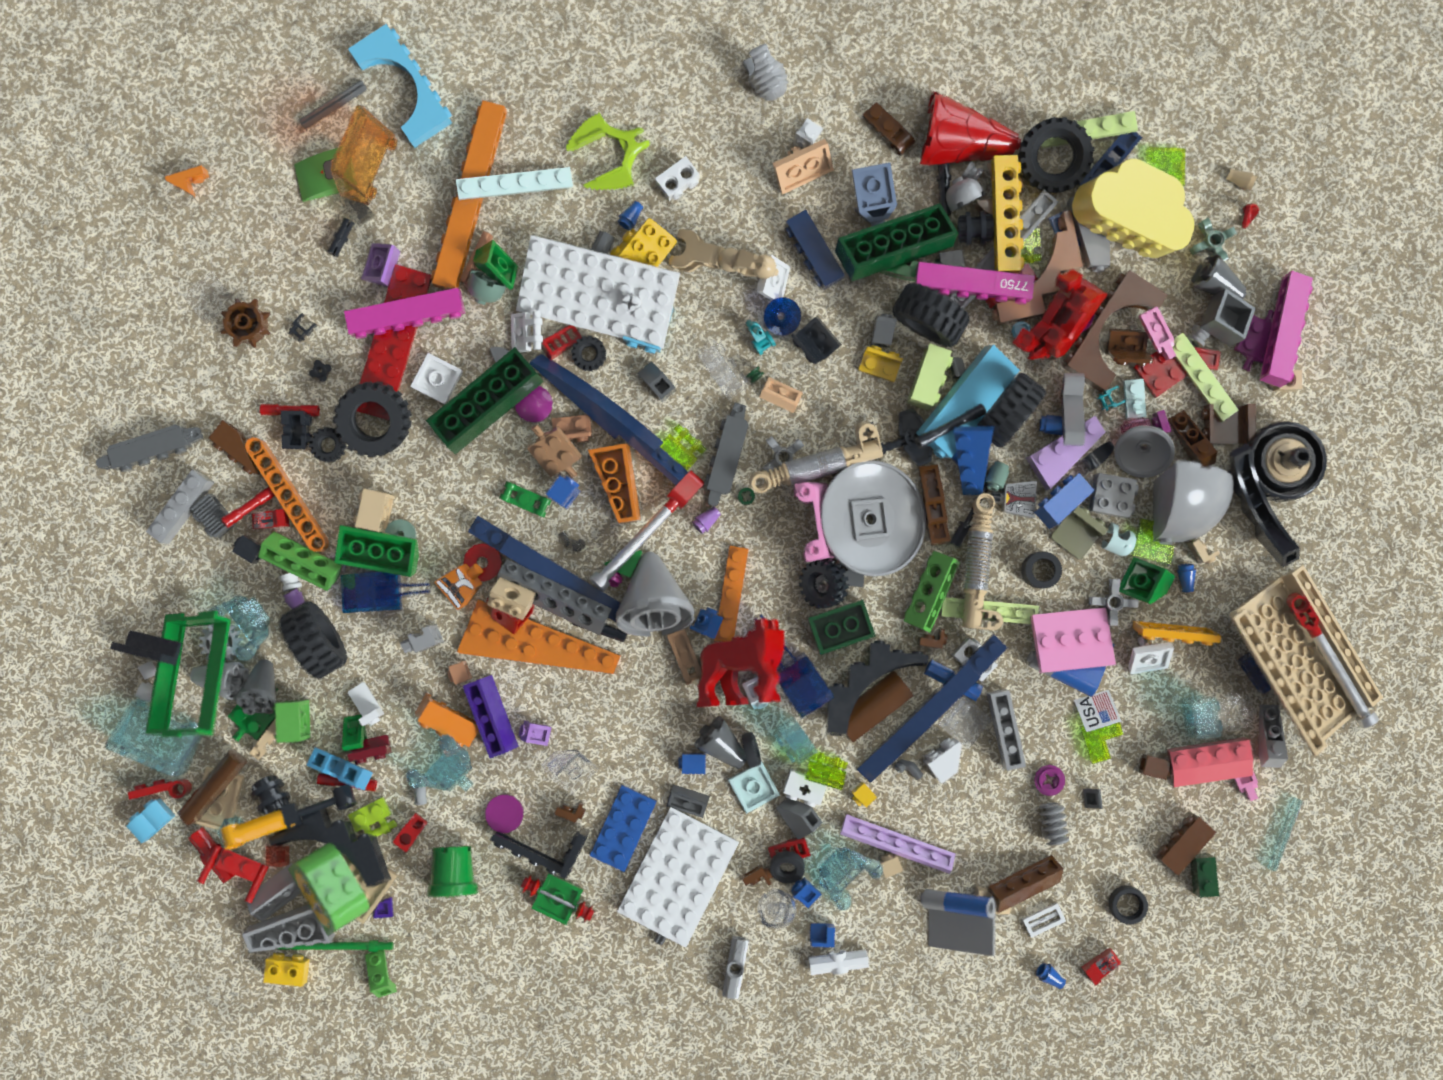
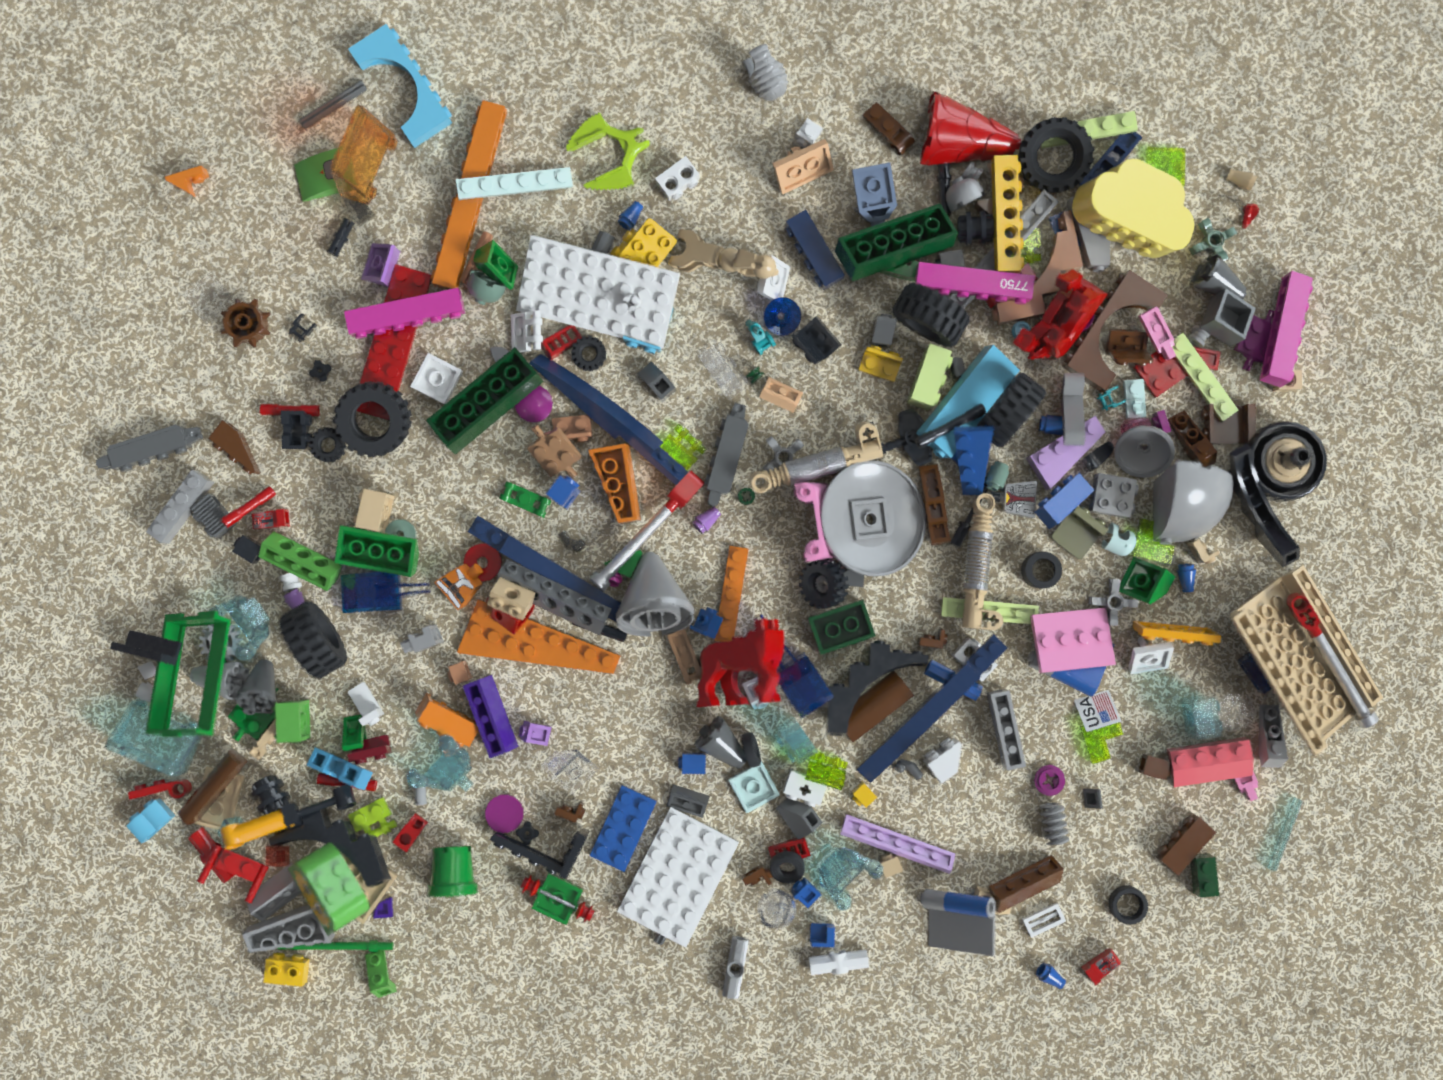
(280, 488): orange beam -> none
(533, 833): none -> black plate
(933, 602): bright green brick -> none
(965, 722): clear bracket -> none

